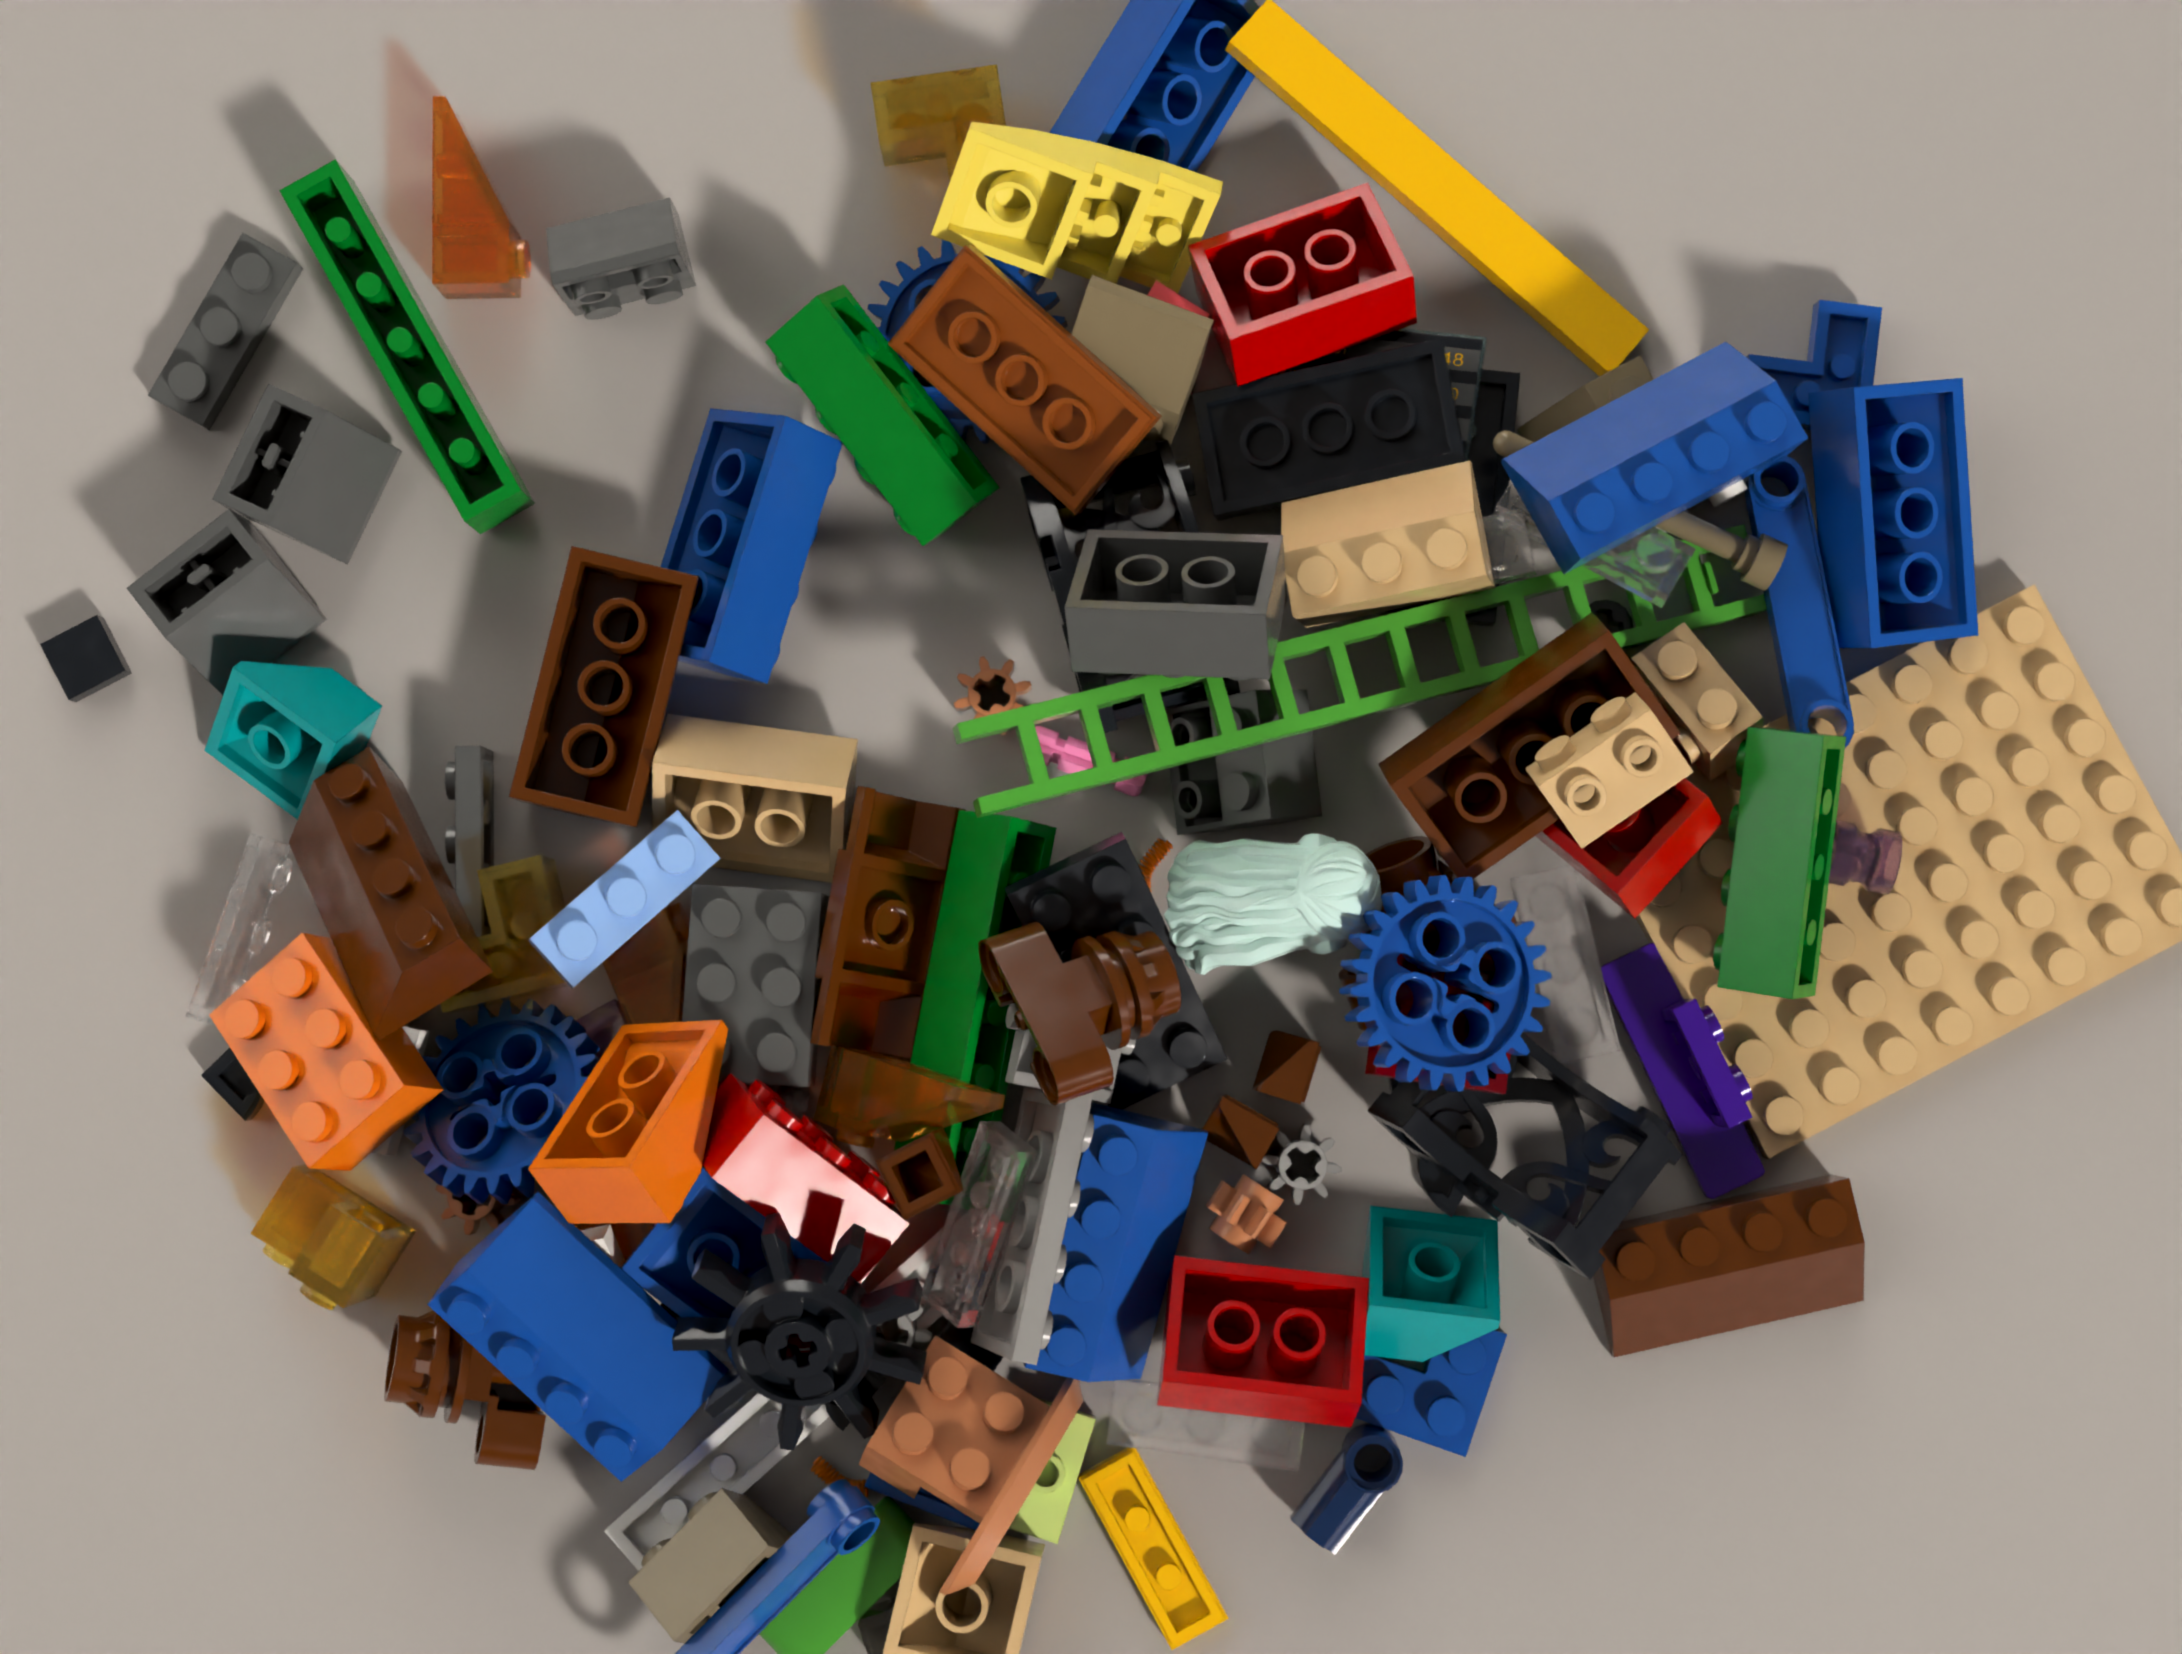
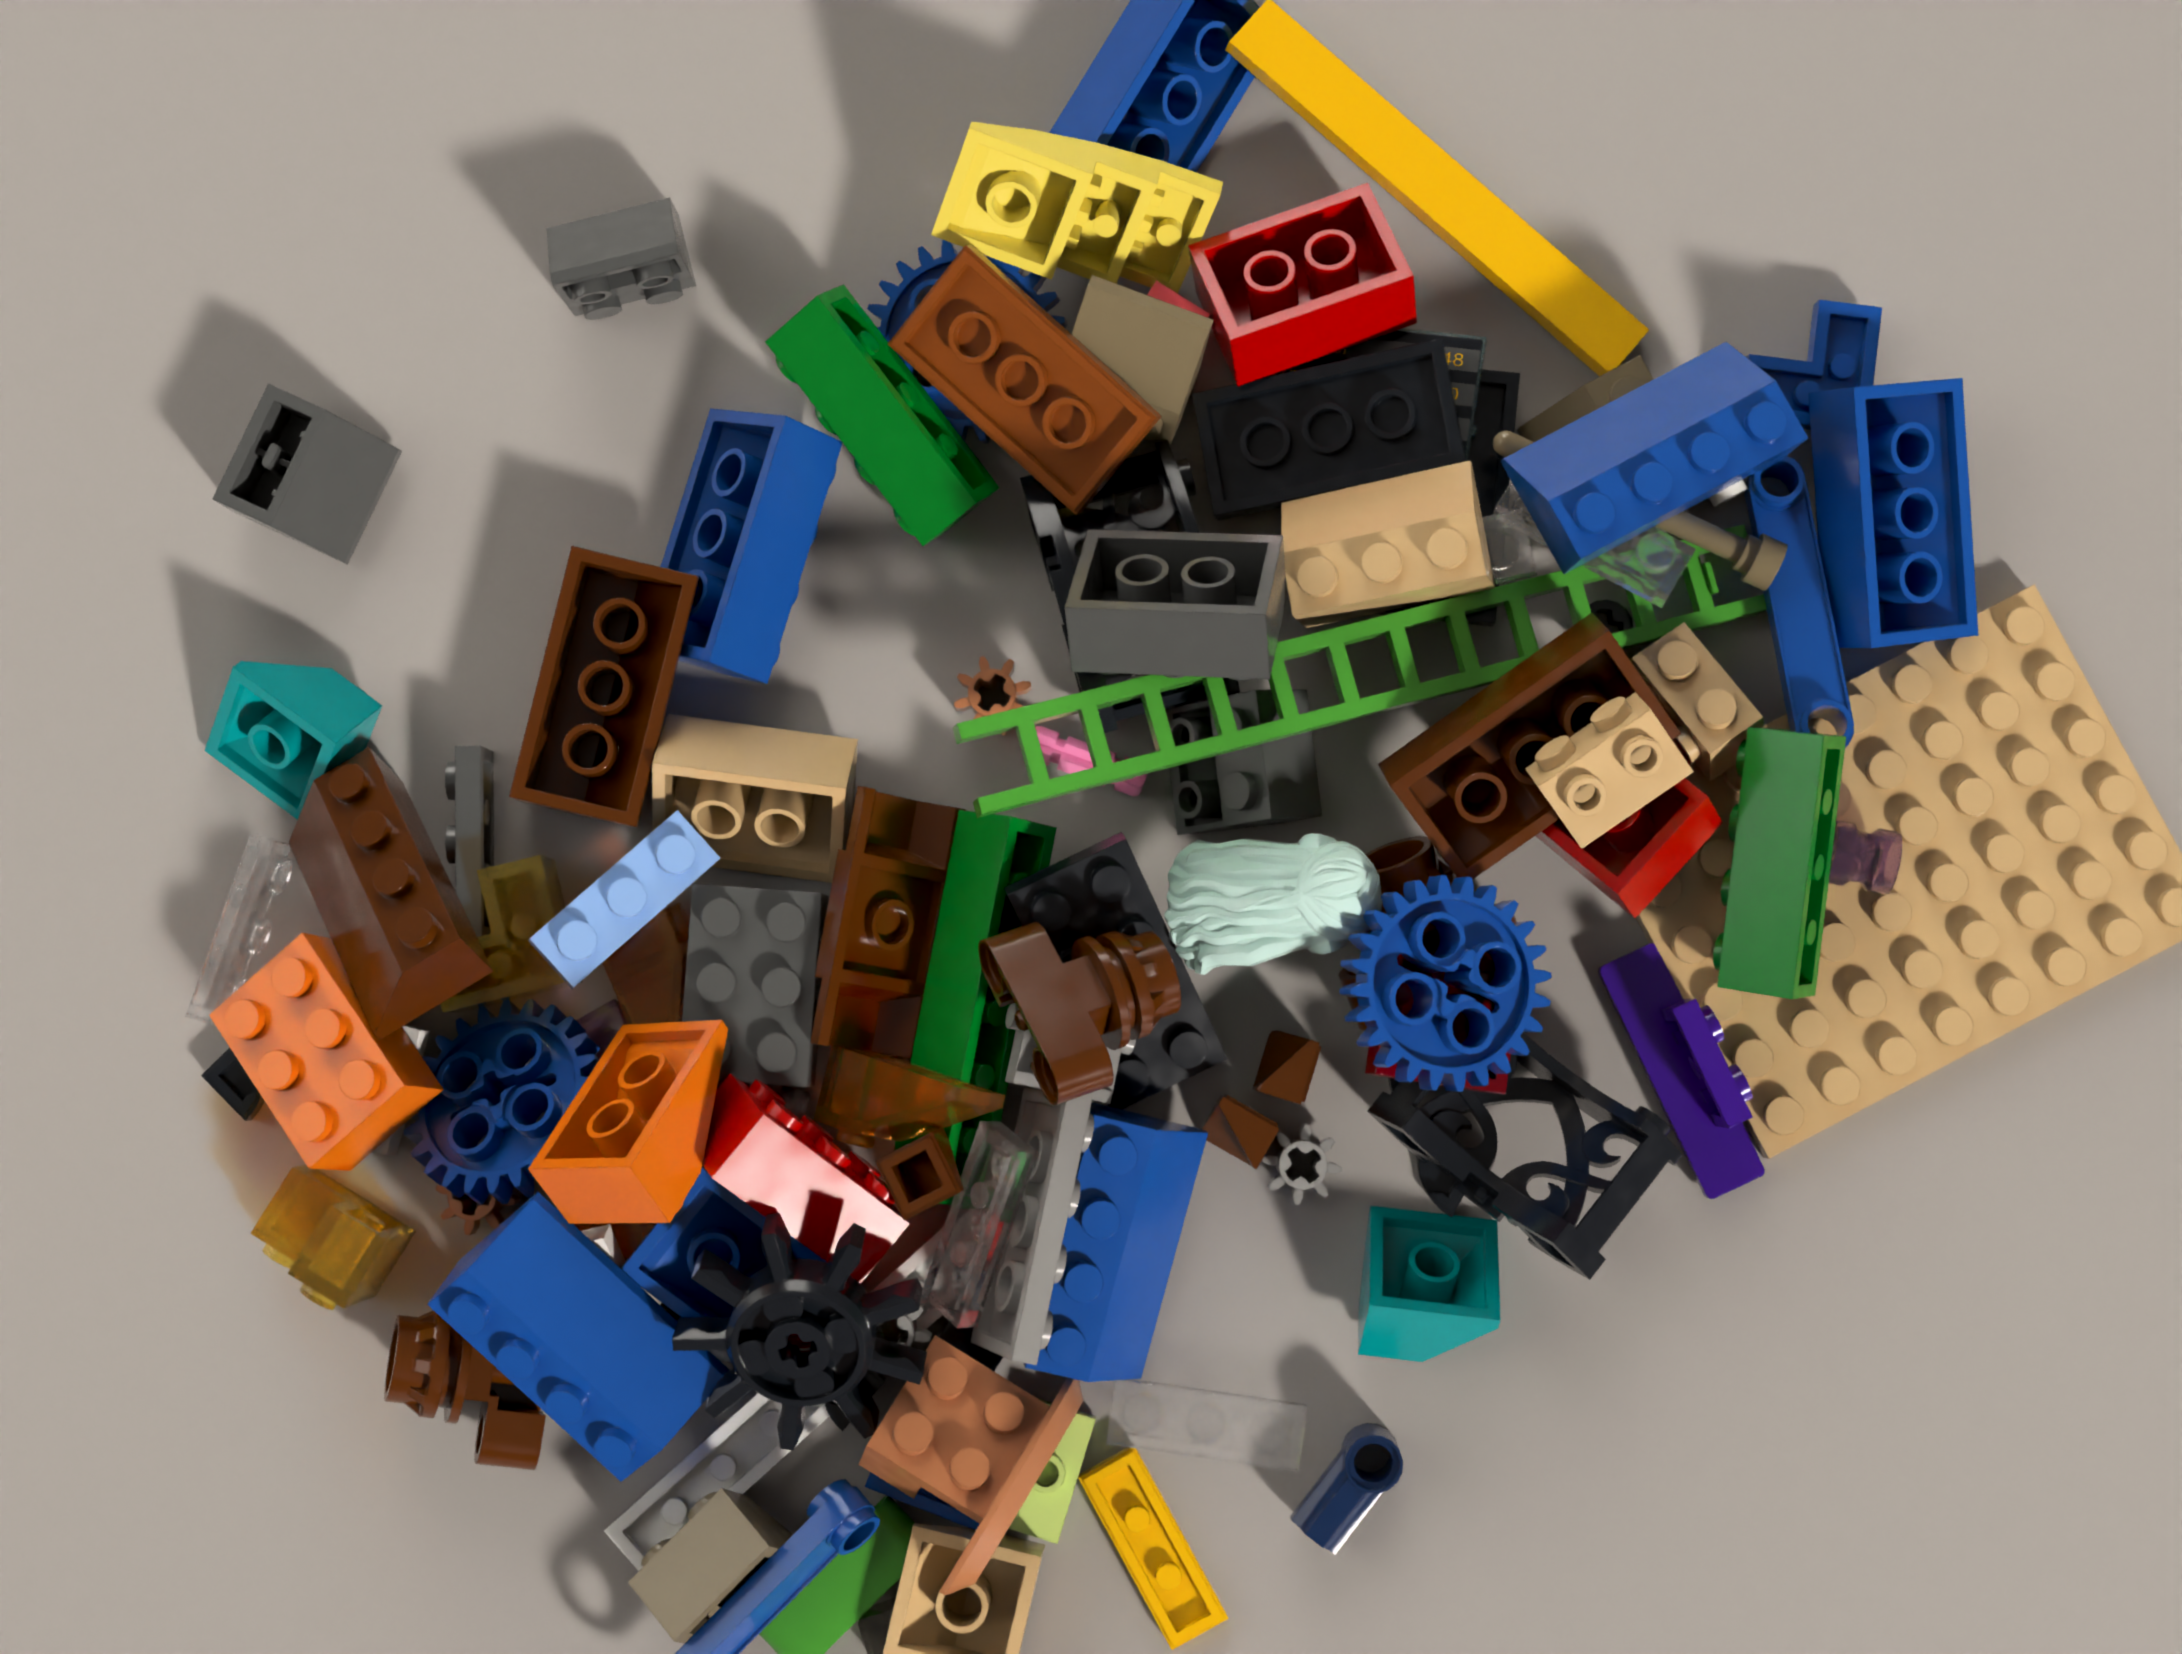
(86, 658): black tile -> none
(225, 331): dark grey plate -> none
(226, 599): dark grey slope -> none
(407, 347): green brick -> none
(473, 235): clear orange slope -> none
(830, 1477): orange leg -> none
(932, 113): clear yellow brick -> none
(1154, 859): orange leg -> none
(1246, 1214): nougat gear -> none
(1263, 1341): red brick -> none
(1435, 1403): blue plate -> none
(1579, 1011): clear plate -> none
(1731, 1264): reddish brown slope -> none

